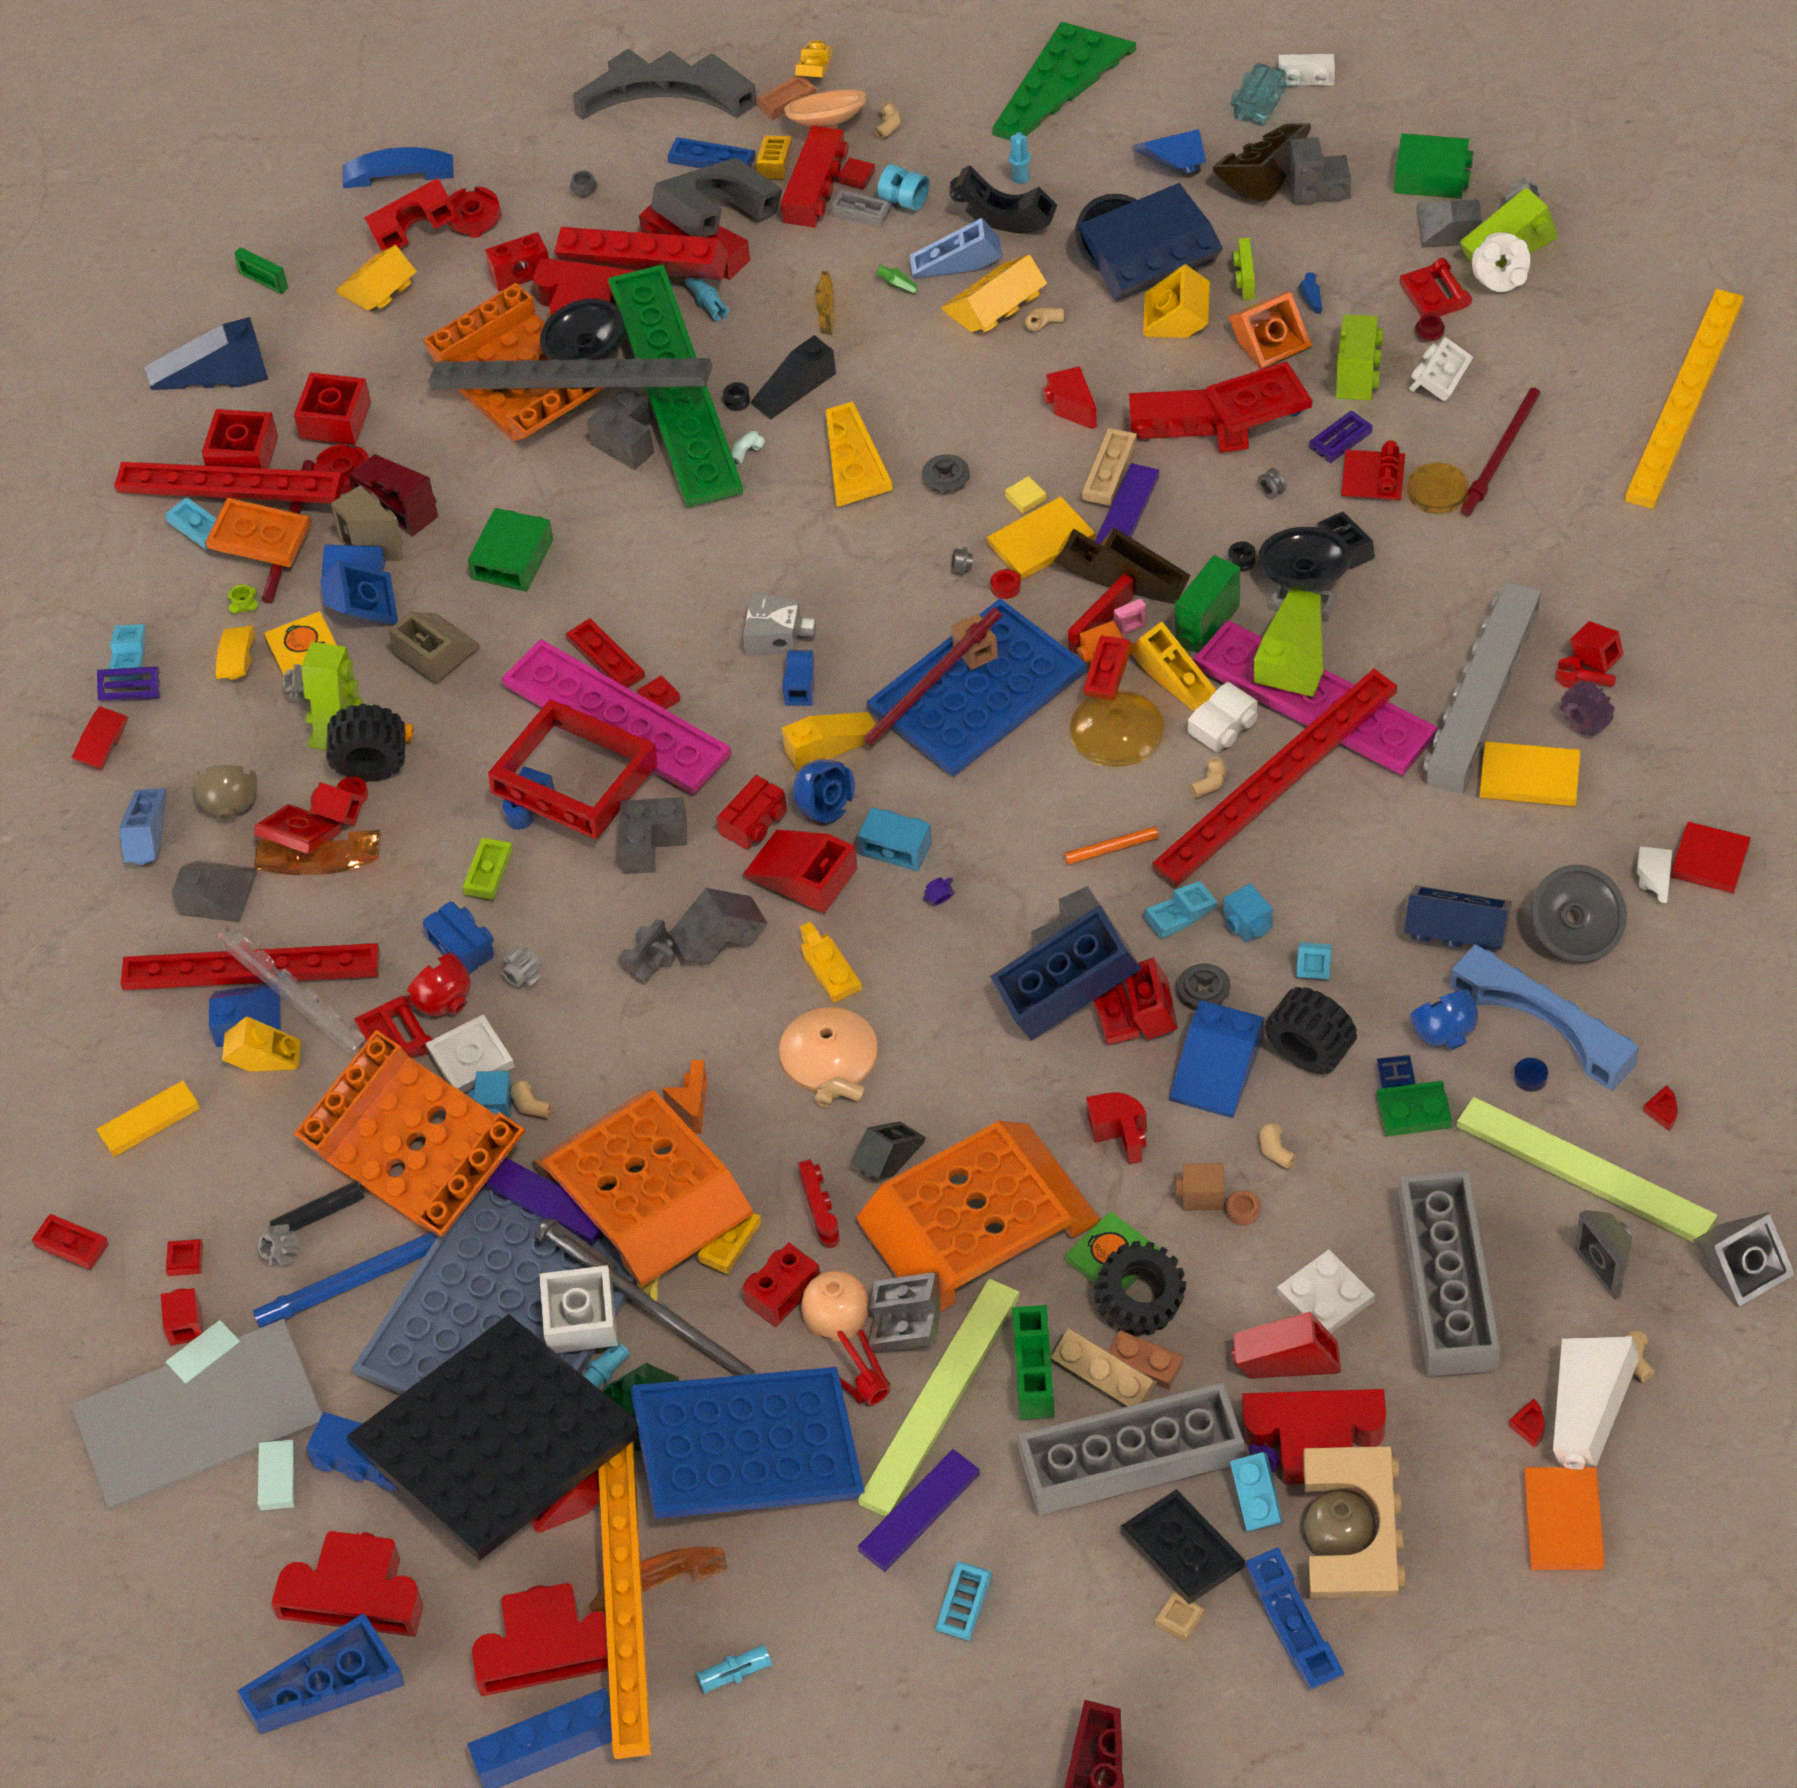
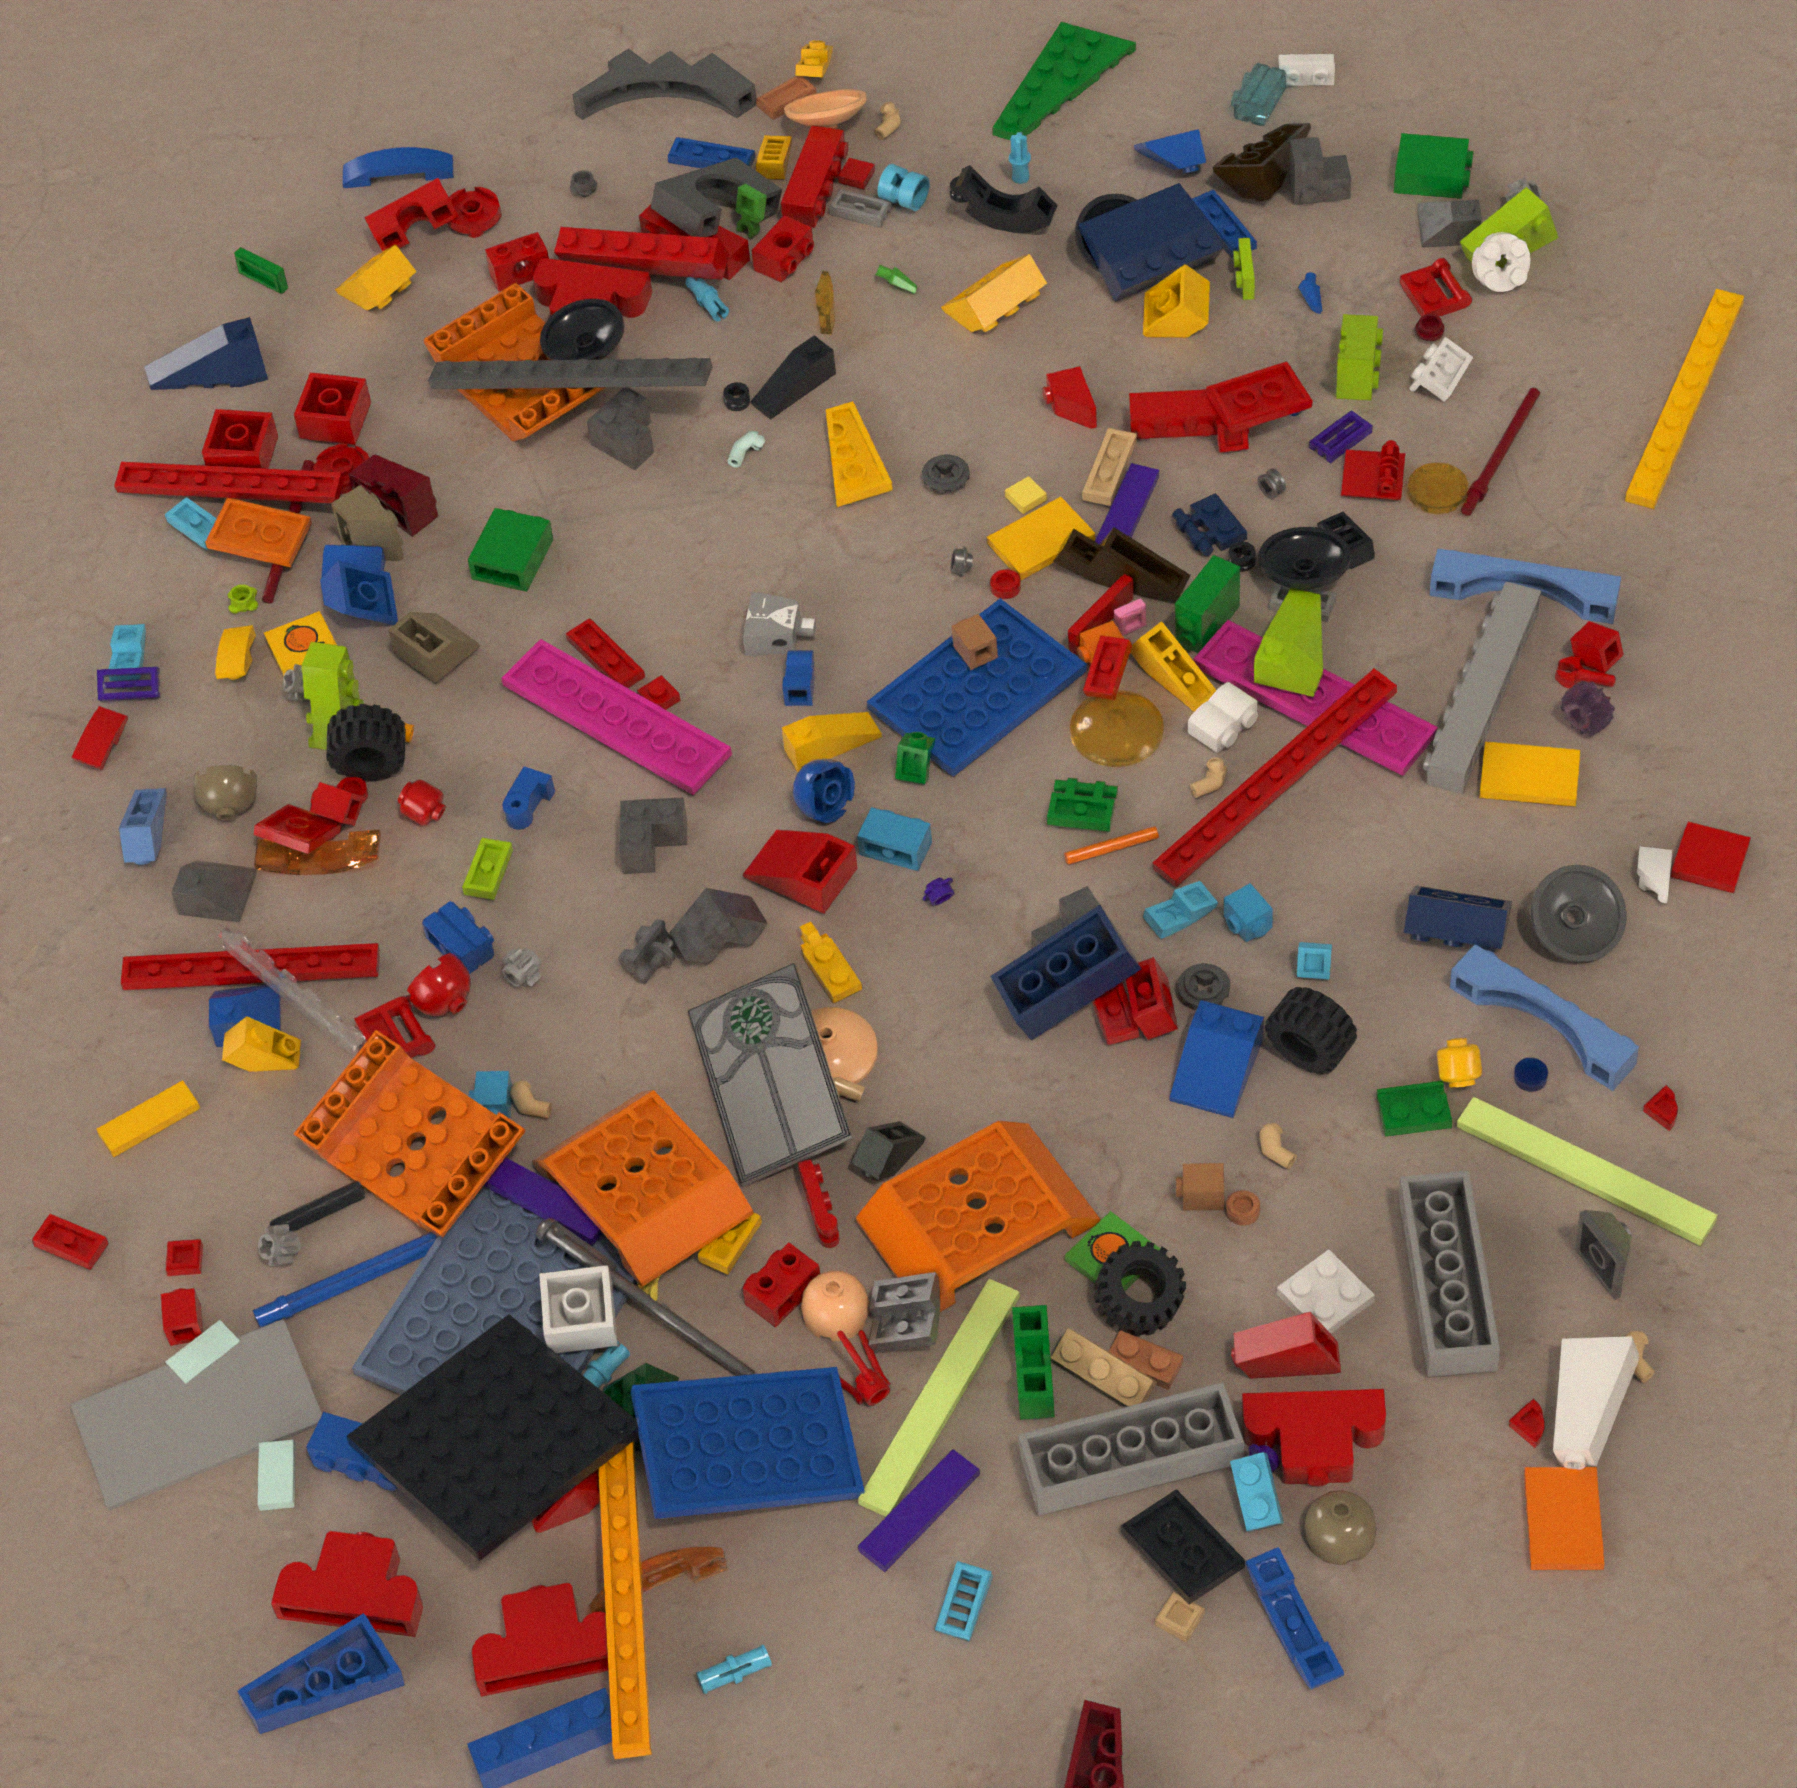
(421, 802): none -> red head
(469, 1050): white plate -> none
(555, 805): red window -> none
(681, 412): green plate -> none
(689, 1100): orange slope -> none
(751, 207): none -> bright green plate
(752, 812): red brick -> none
(769, 1075): none -> light grey piece
(782, 249): none -> red brick
(914, 757): none -> green bracket
(958, 252): medium blue slope -> none
(975, 634): dark red bar -> none
(1042, 316): tan arm -> none
(1082, 811): none -> green plate
(1117, 1116): red brick -> none
(1217, 521): none -> dark blue plate
(1224, 221): none -> blue tile
(1270, 329): orange slope -> none
(1370, 1475): tan arch -> none
(1395, 1071): clear blue tile -> none
(1446, 1020): blue cylinder -> none
(1459, 1063): none -> yellow head
(1466, 574): none -> medium blue arch
(1744, 1257): flat silver slope -> none

